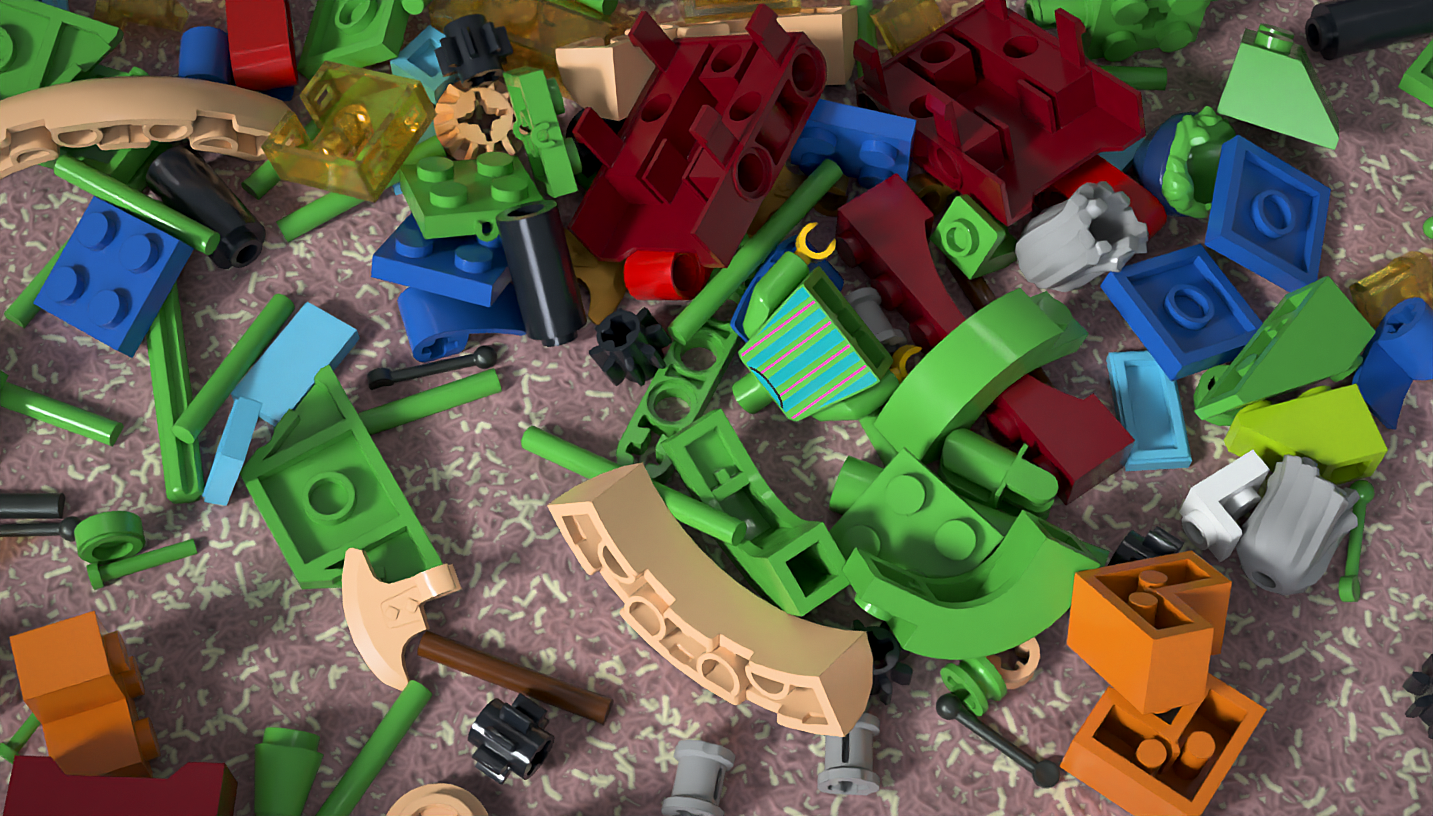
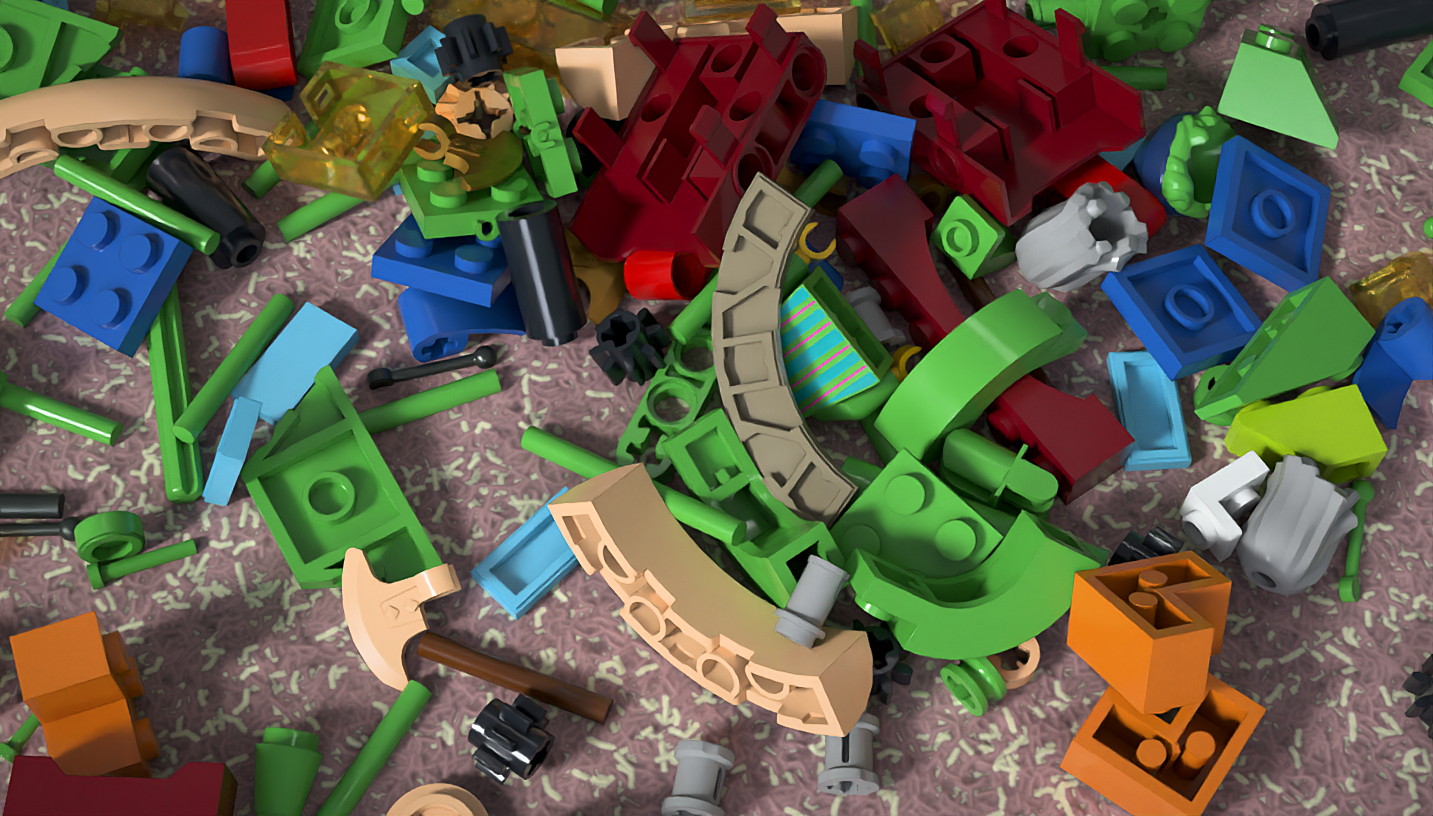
(481, 160): none -> pearl gold piece
(527, 563): none -> medium azure tile
(751, 356): none -> dark tan tile
(811, 602): none -> light grey pin
(1044, 773): pearl dark grey hinge -> none

